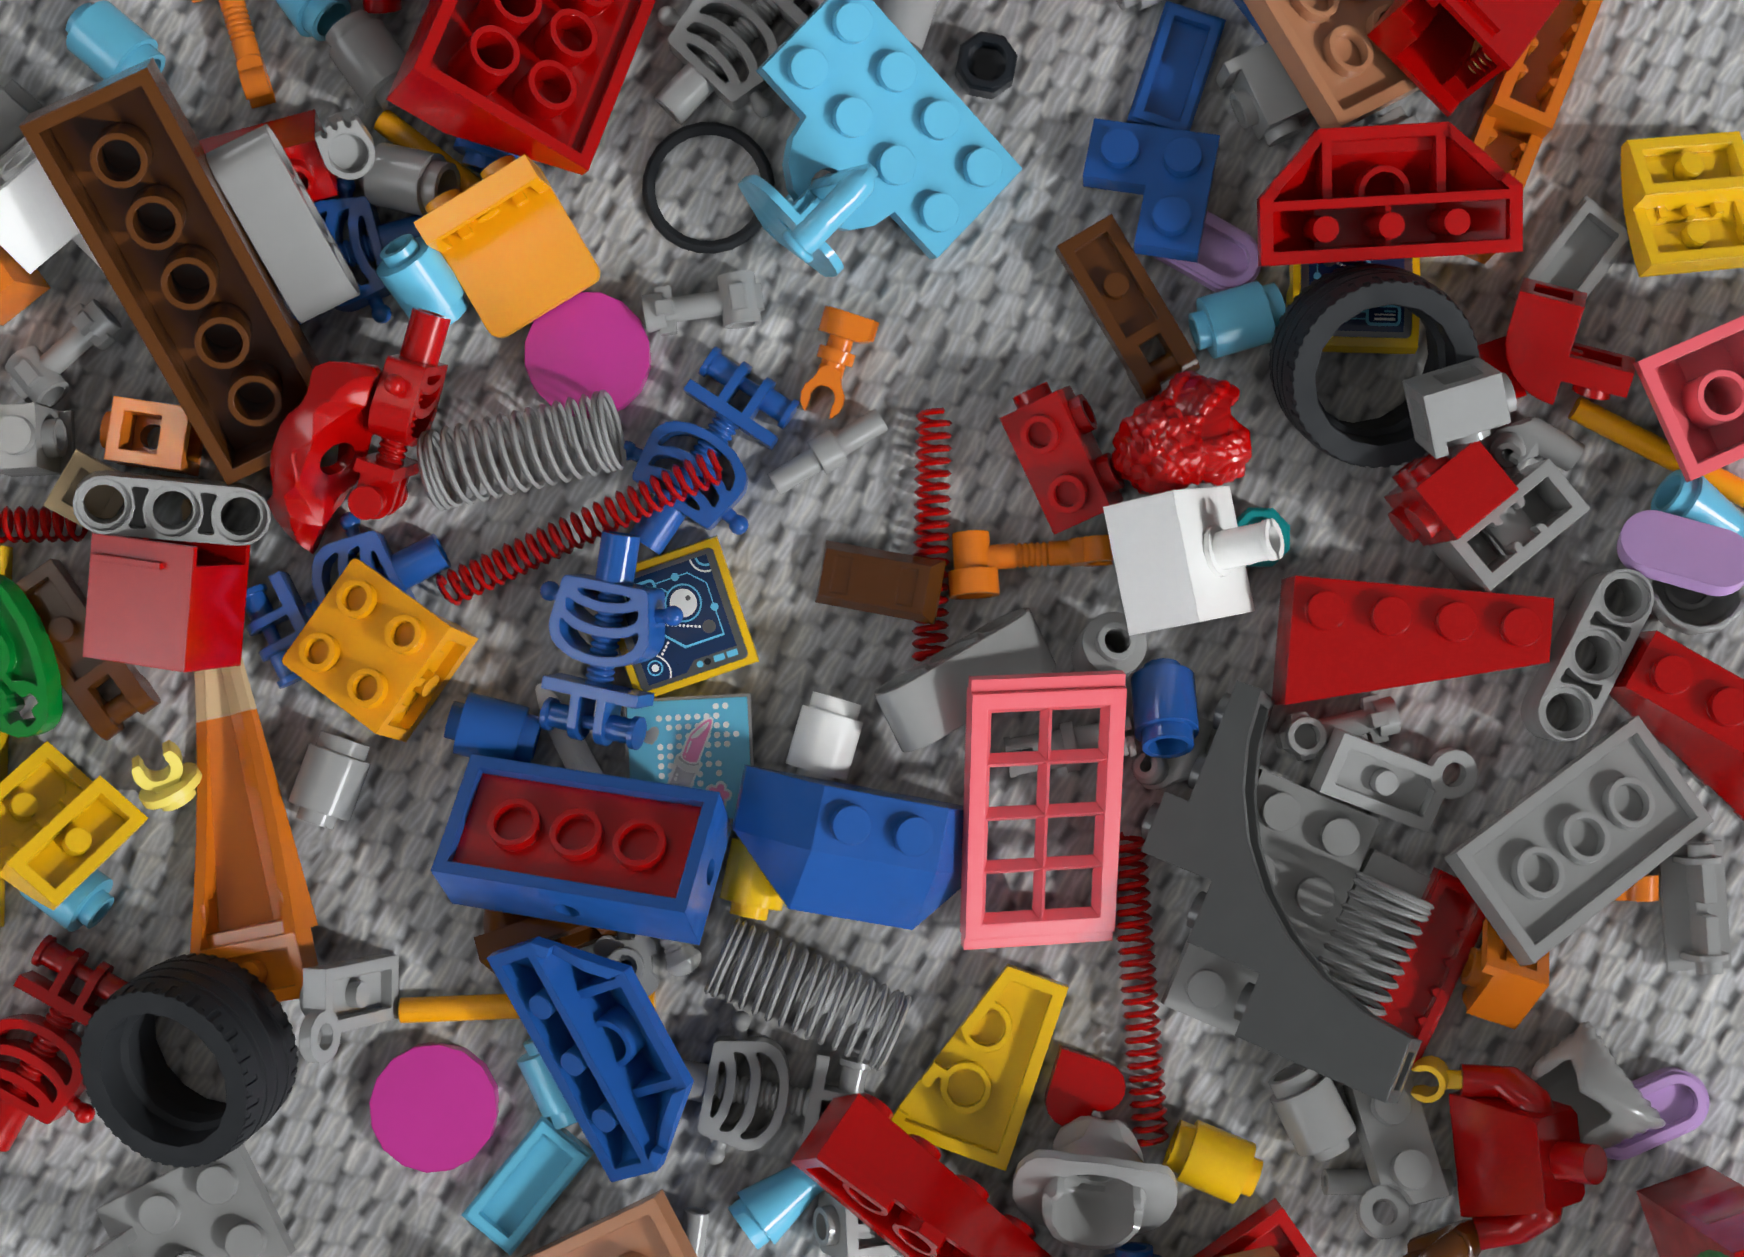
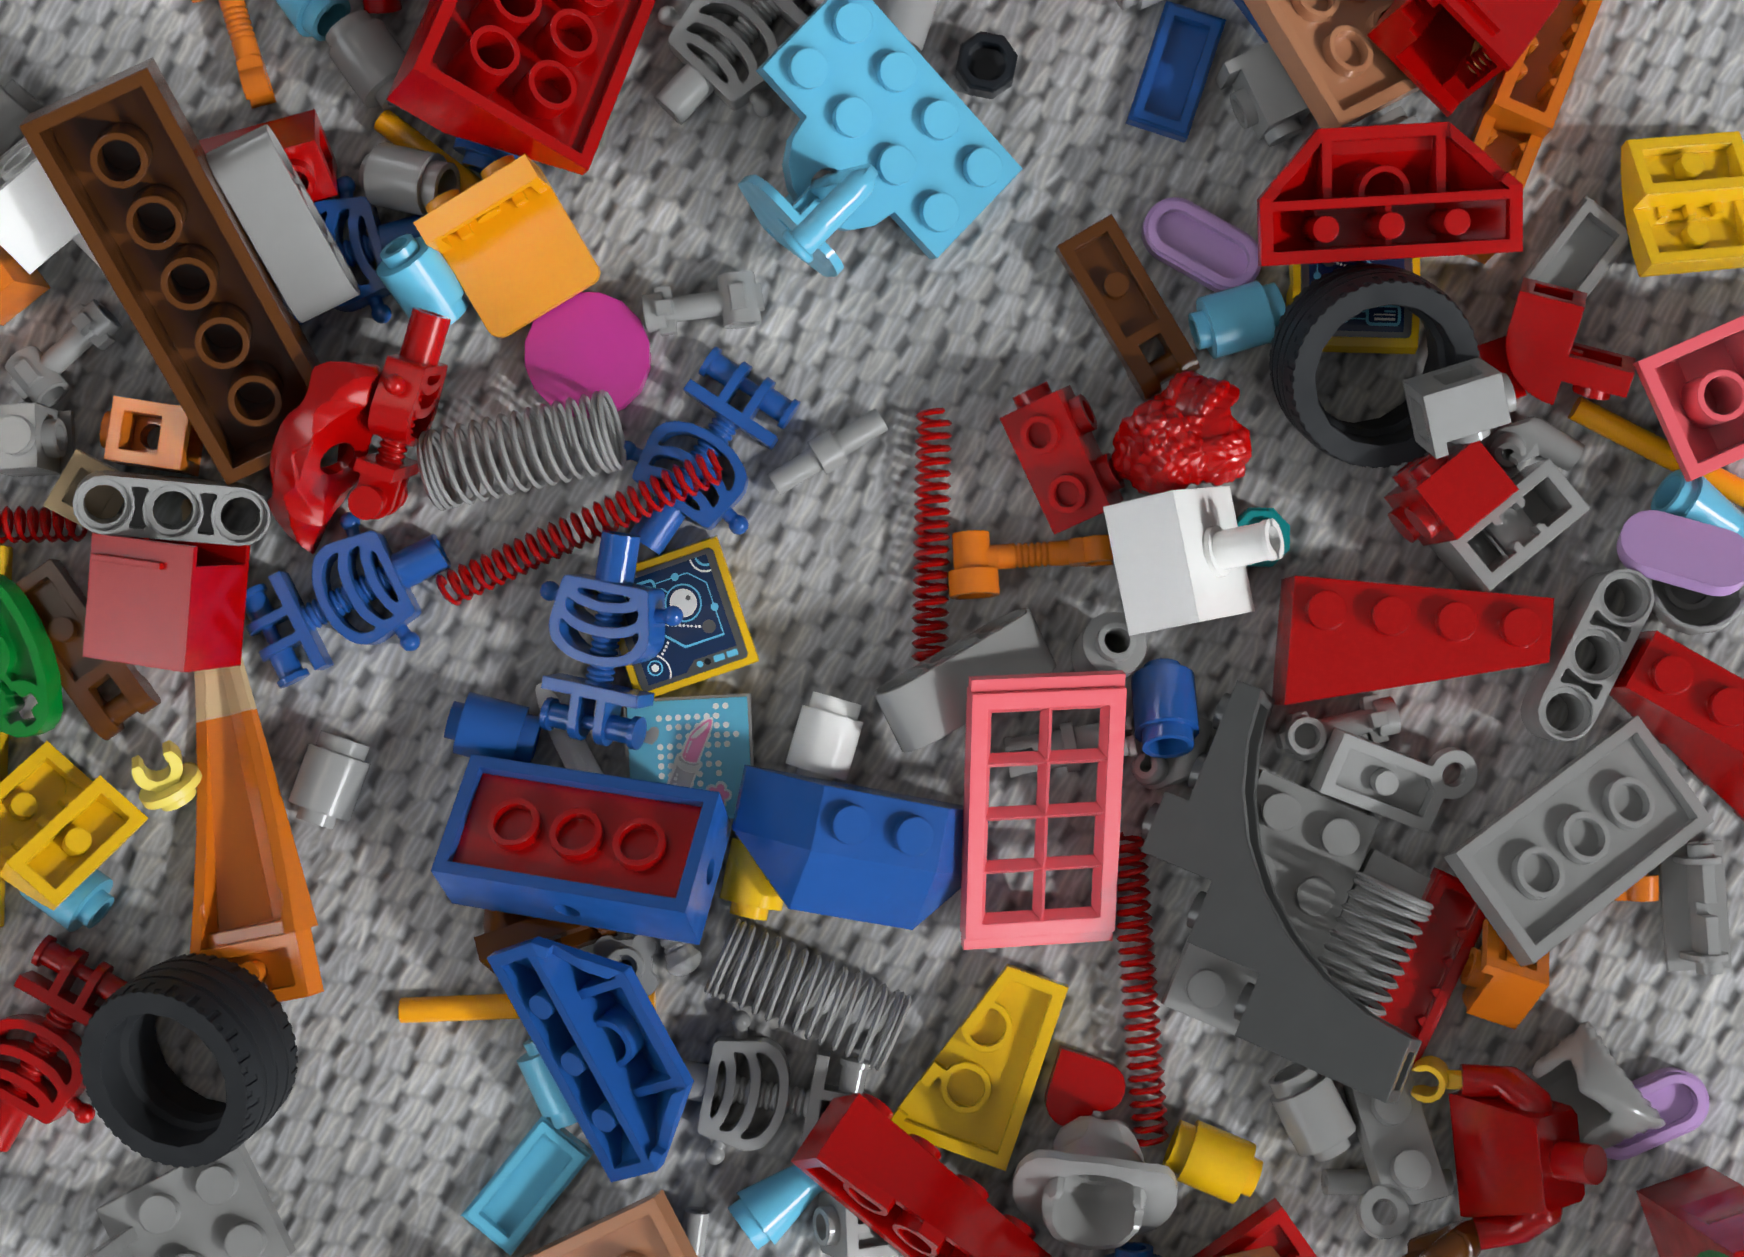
(109, 39): medium azure brick -> none
(346, 145): light grey piece -> none
(346, 998): light grey hinge -> none
(378, 652): light orange bracket -> none
(434, 1107): dark pink tile -> none
(657, 158): black tyre -> none
(843, 330): orange piece -> none
(880, 582): reddish brown tile -> none
(1169, 170): blue plate -> none

